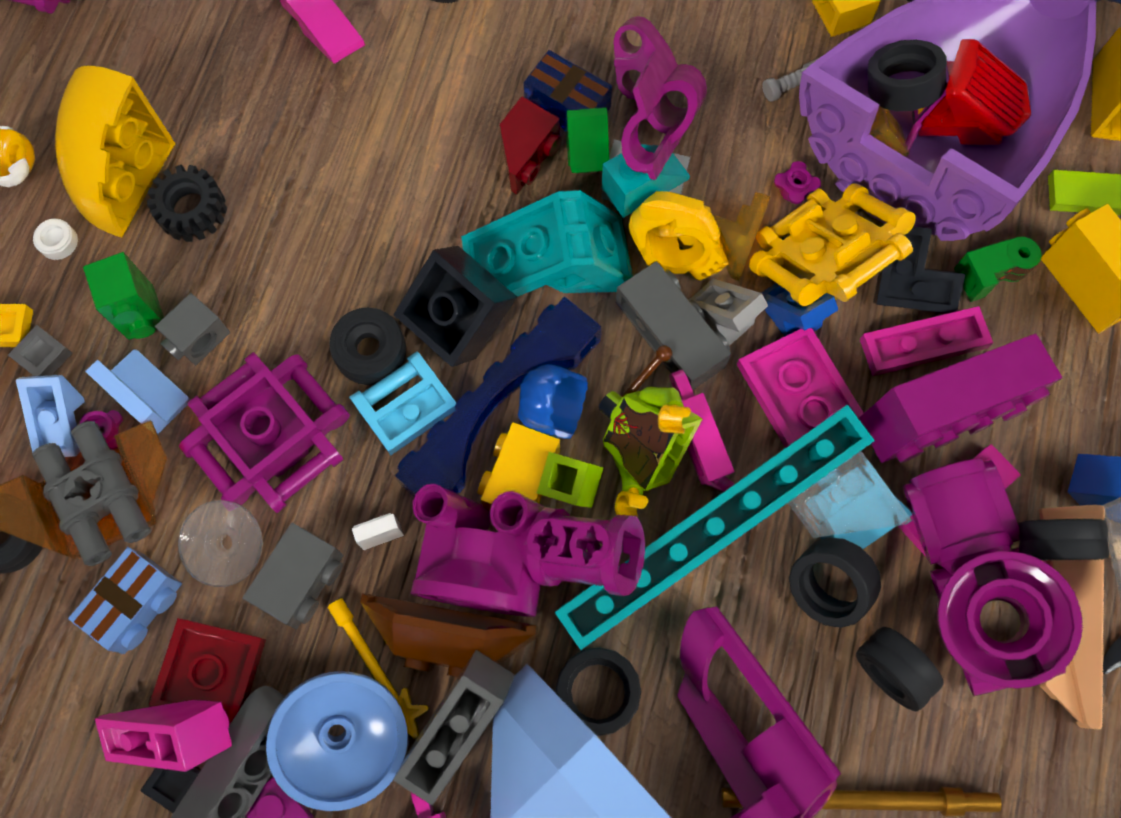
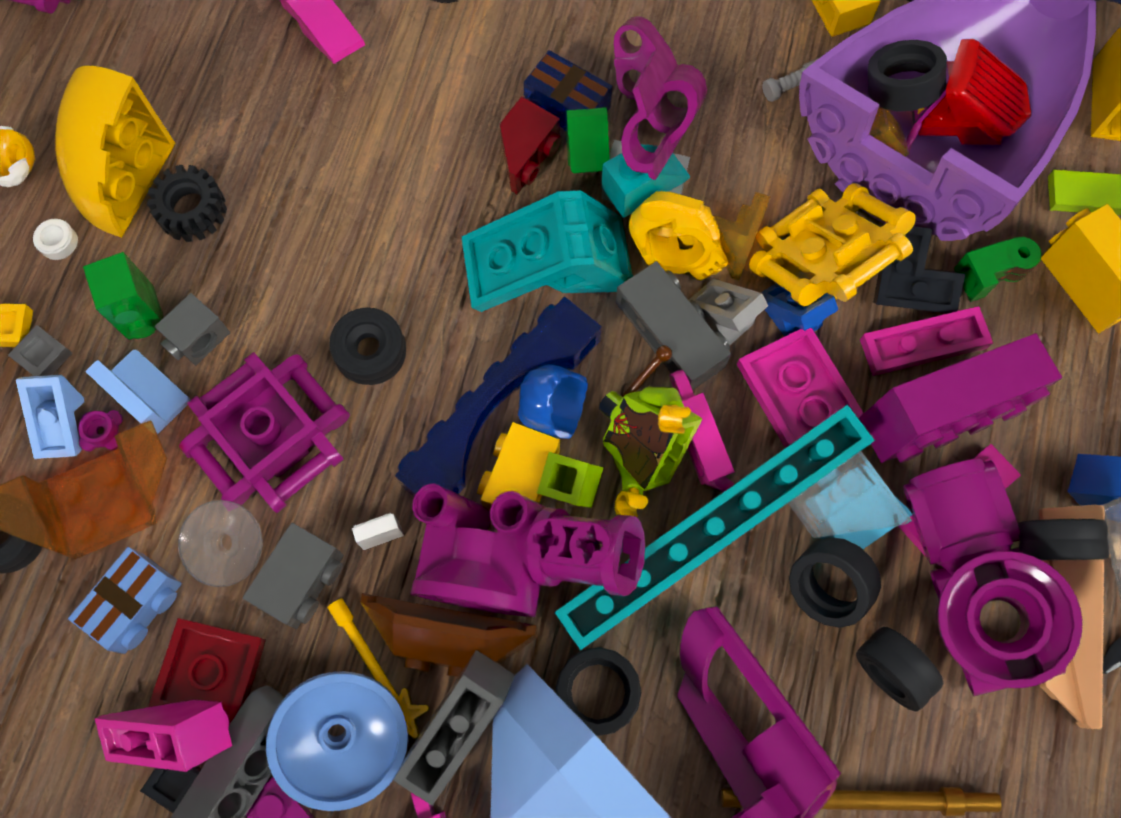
(91, 493): dark grey pin -> none
(410, 412): medium azure plate -> none
(454, 305): black brick -> none
(793, 192): magenta plate -> none

